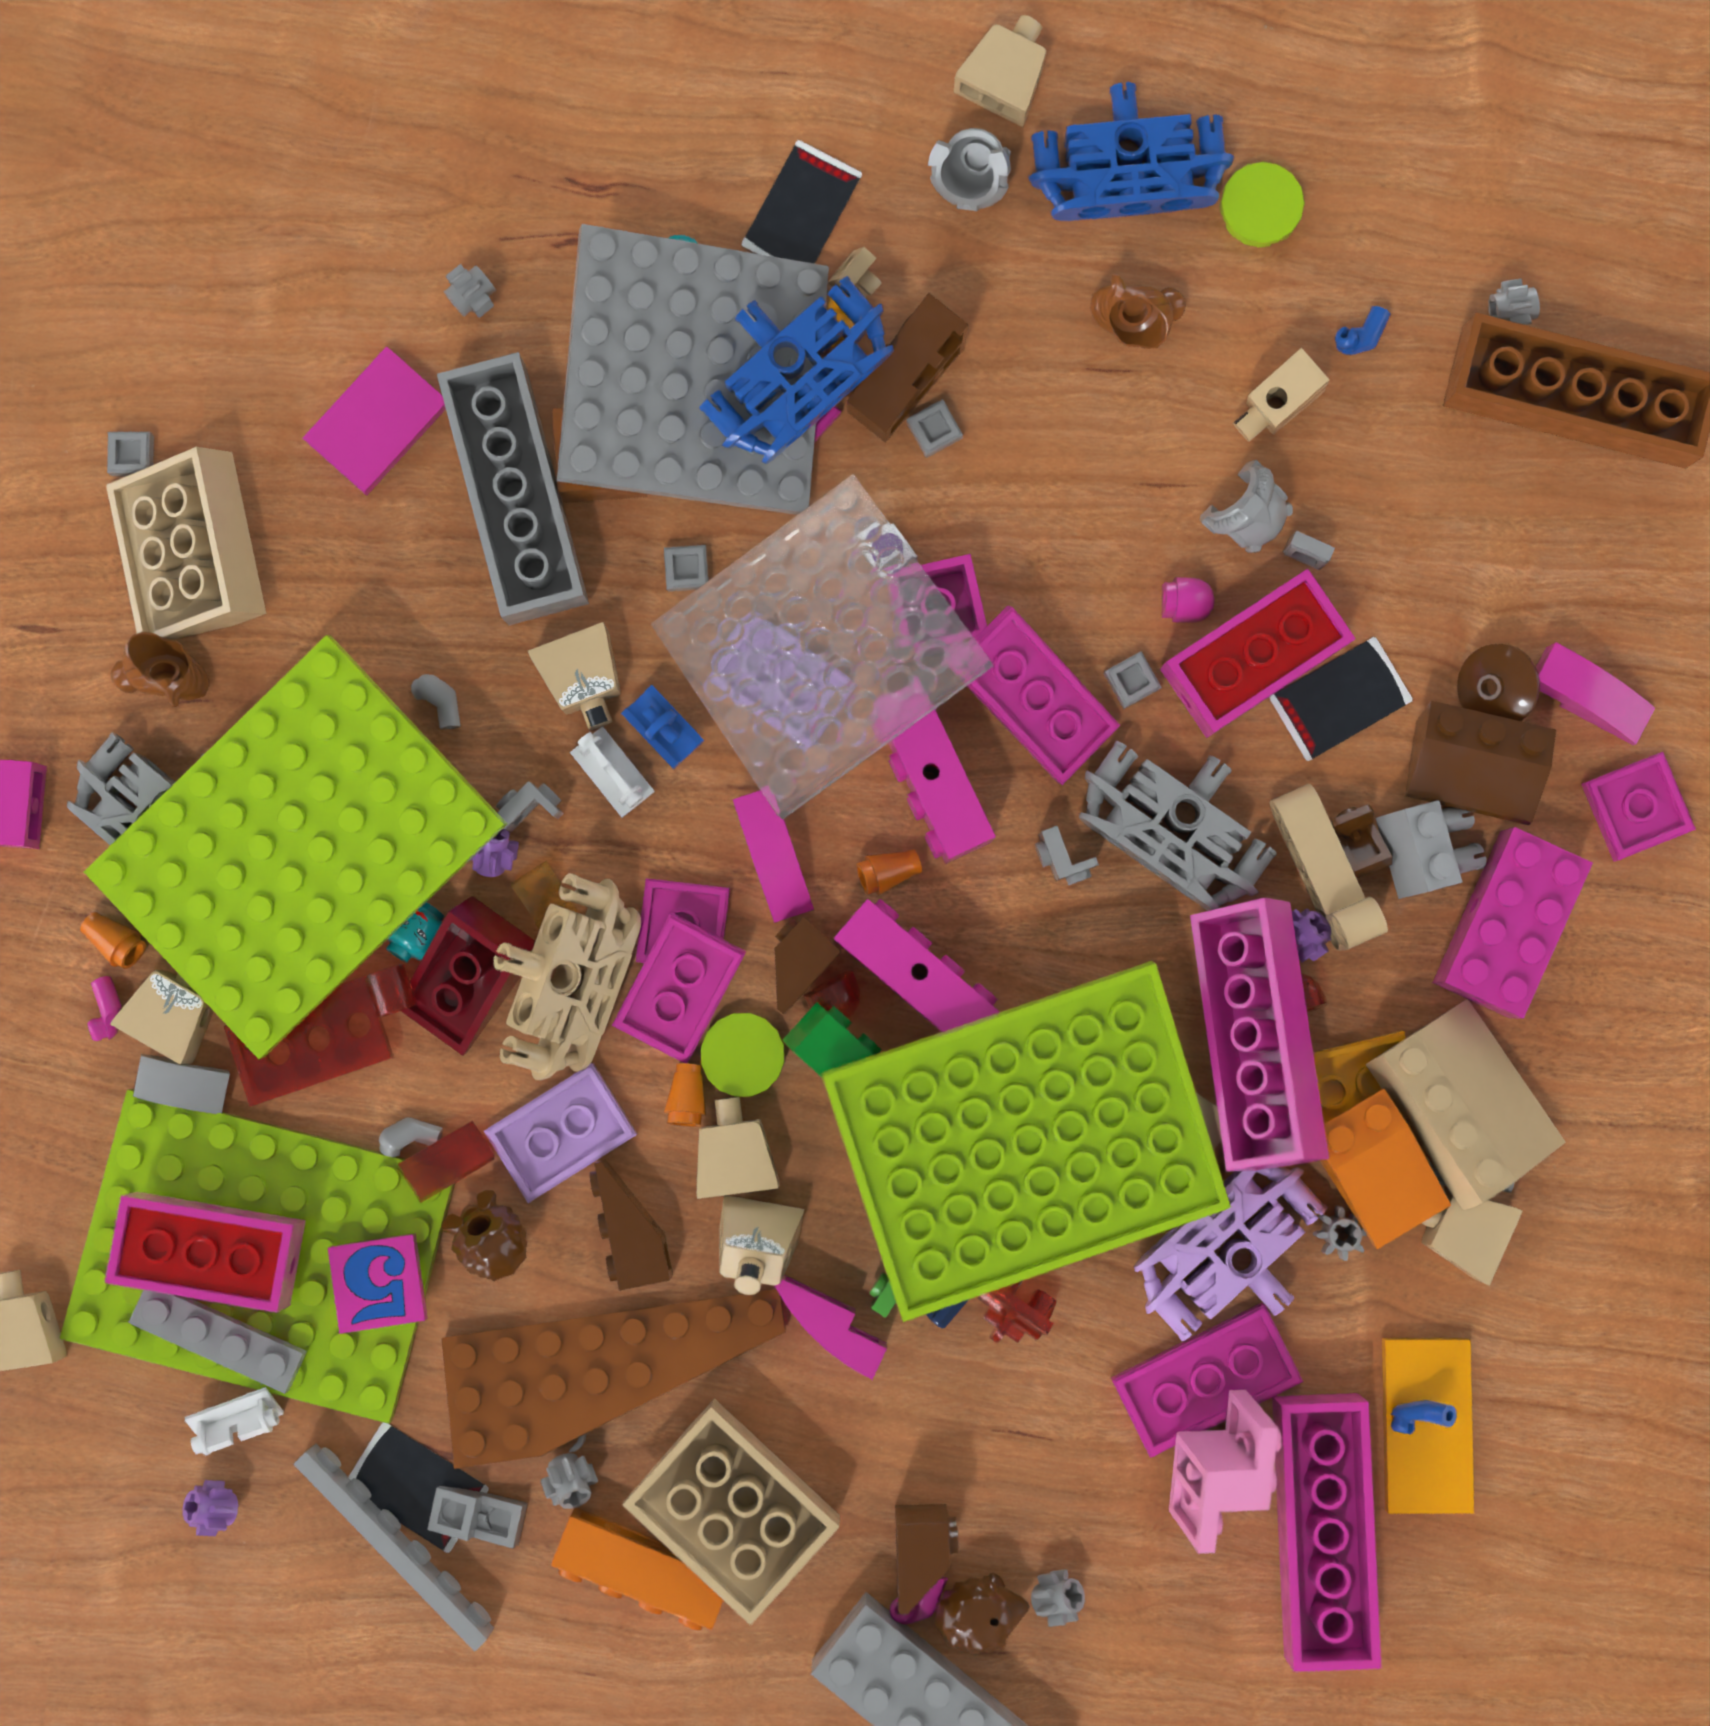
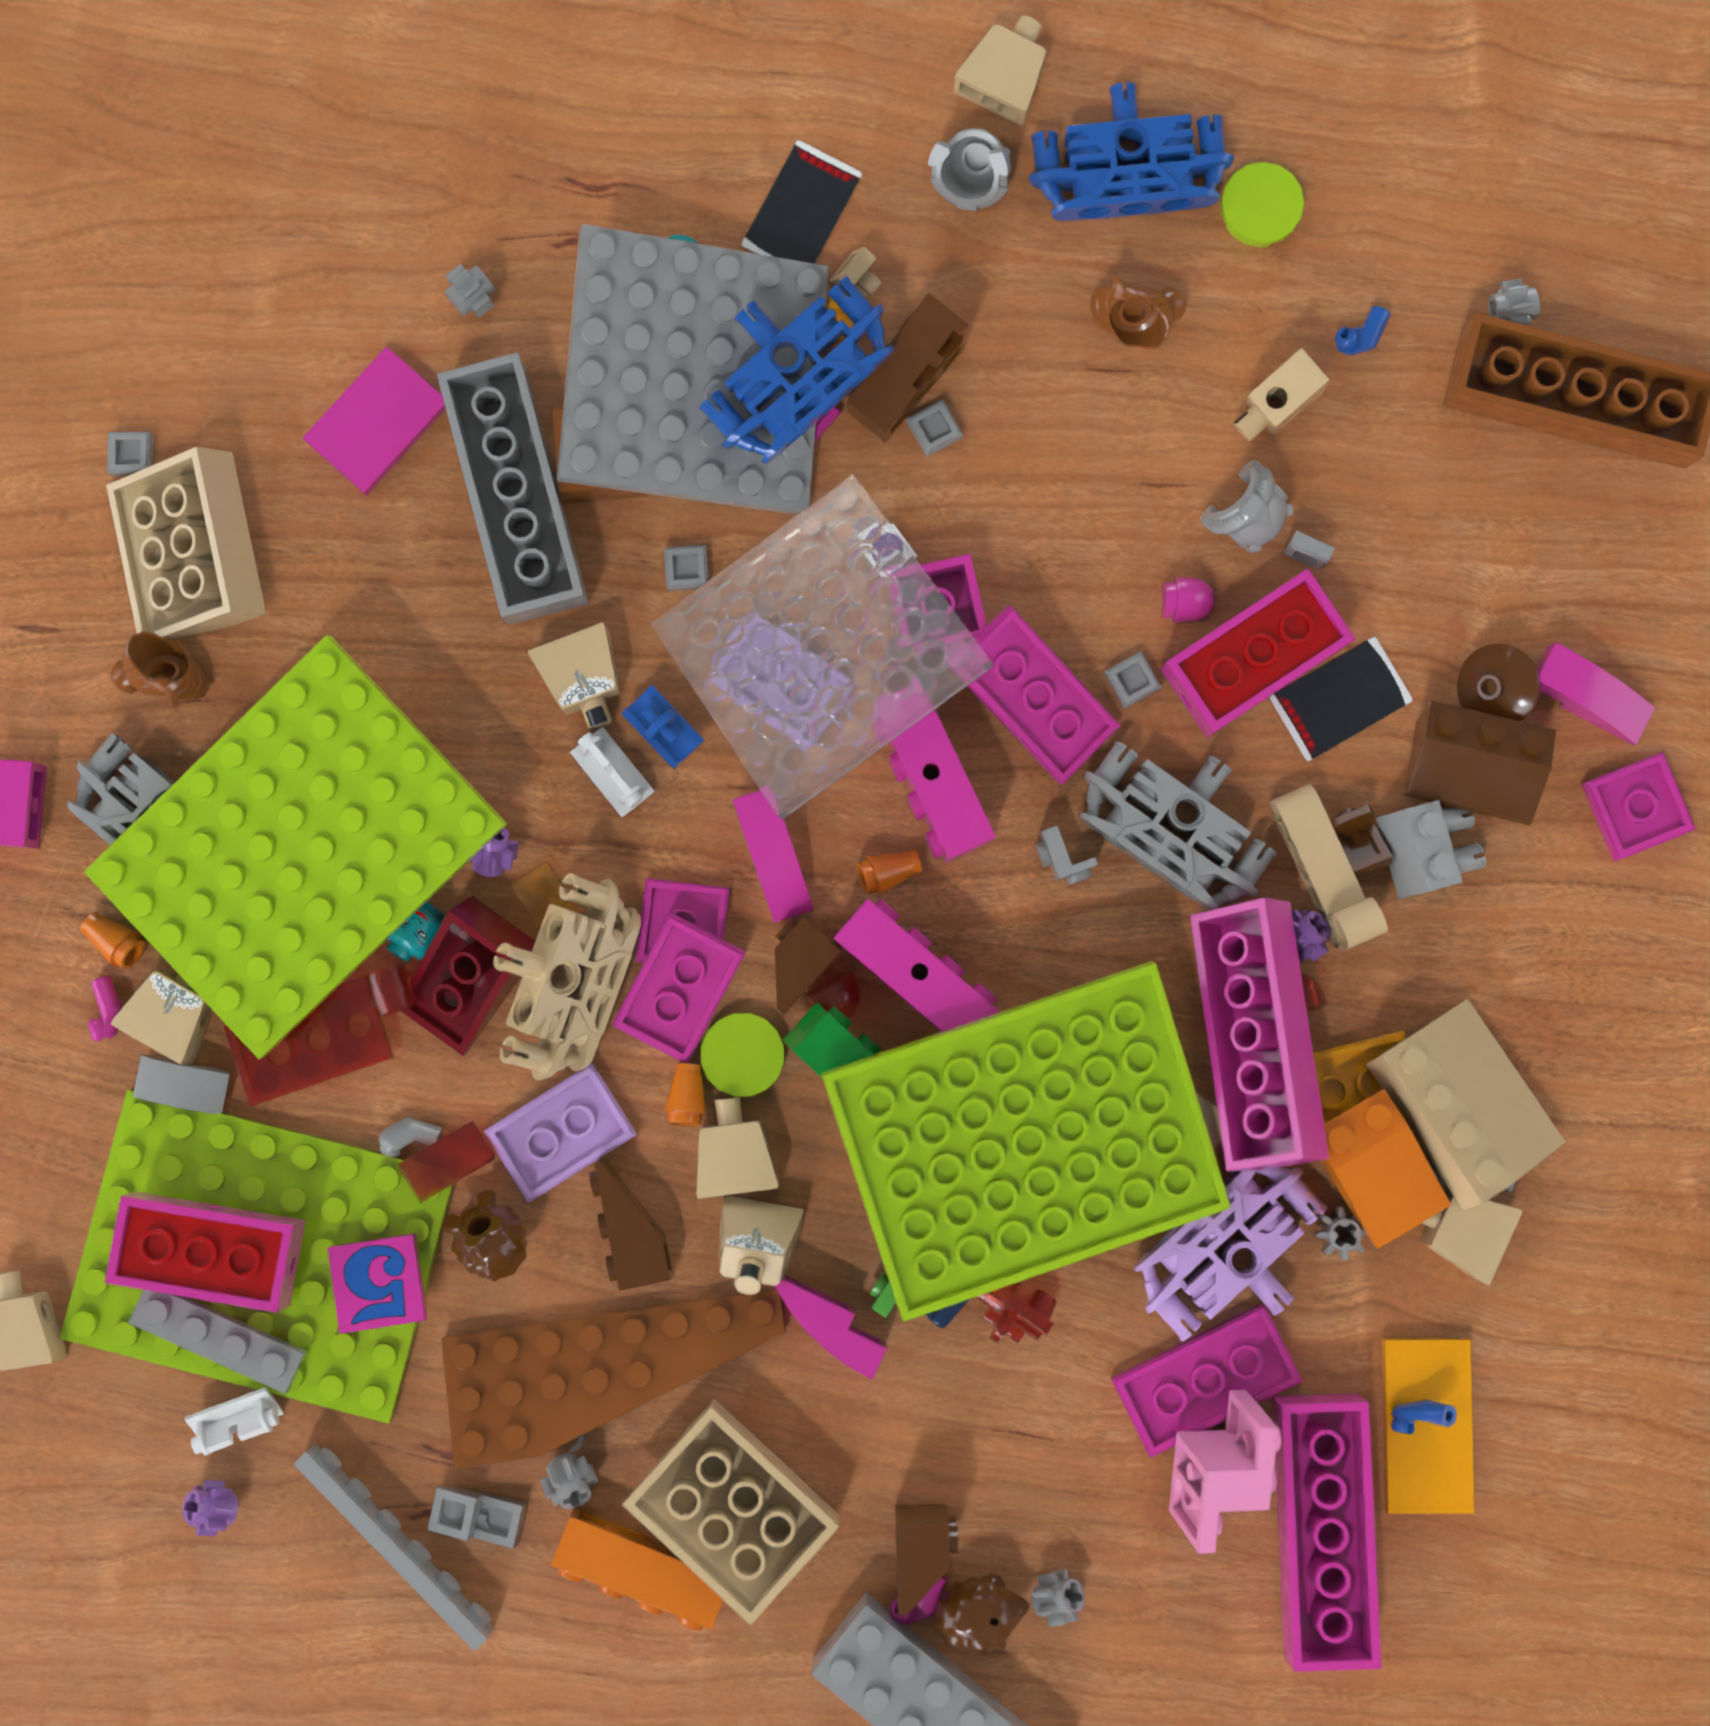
(405, 1480): black sticker -> none
(440, 695): light grey arm -> none
(518, 805): light grey bracket -> none
(1512, 923): dark pink brick -> none

